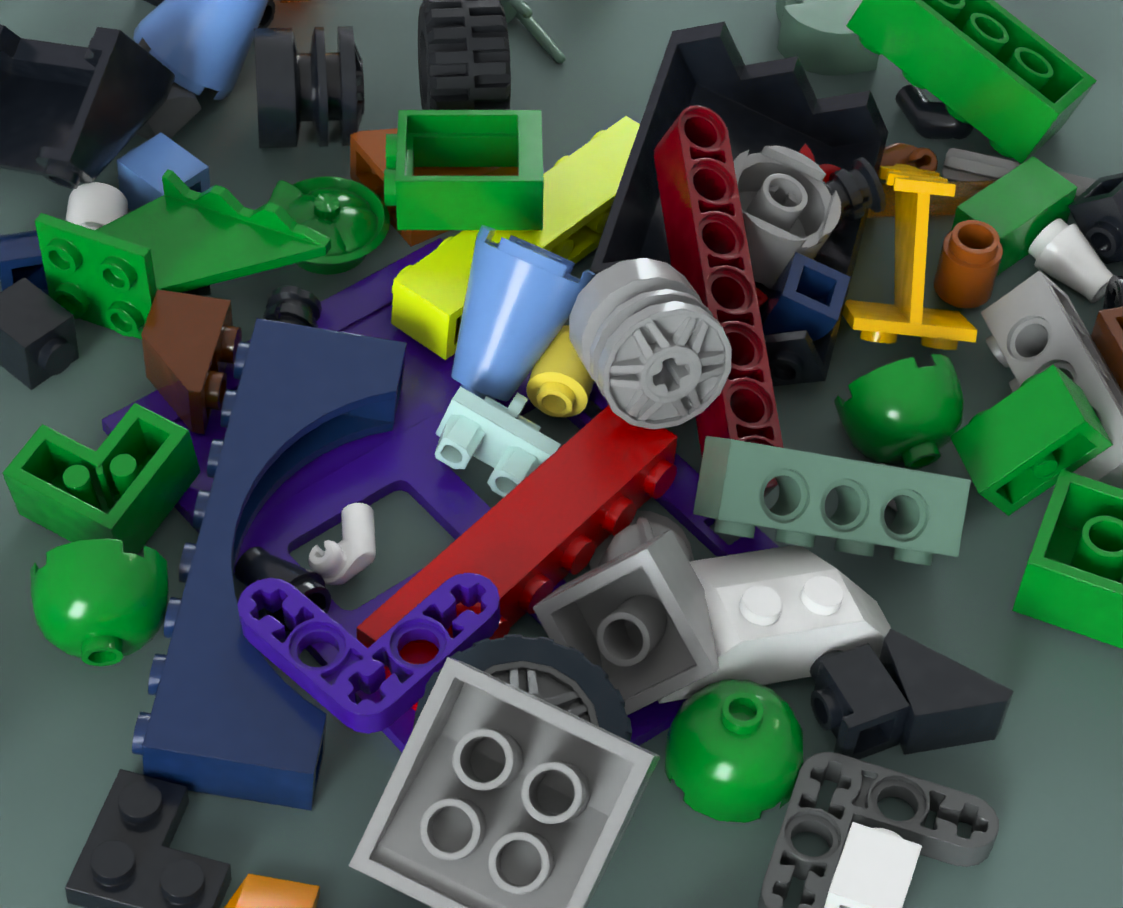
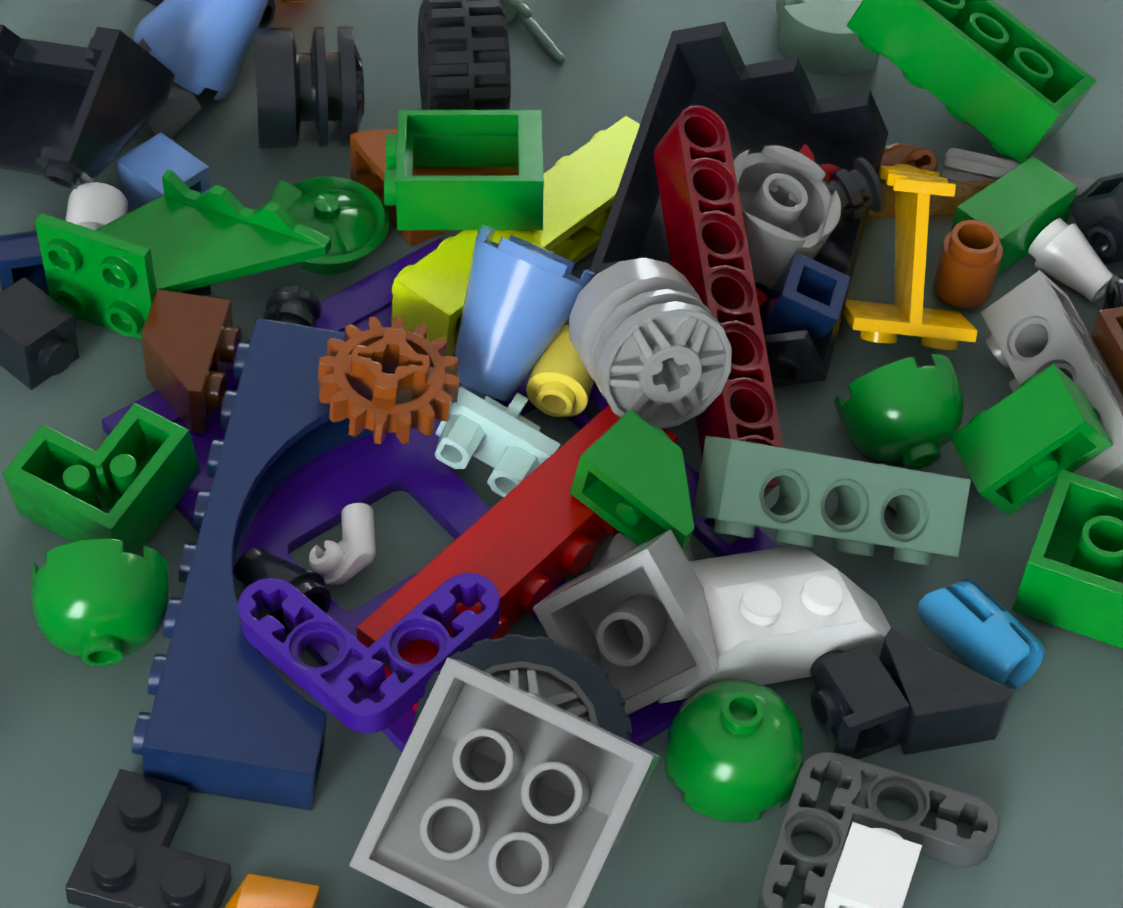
(388, 380): none -> dark orange gear
(636, 482): none -> green slope
(928, 117): black arm -> none
(982, 632): none -> dark azure arm

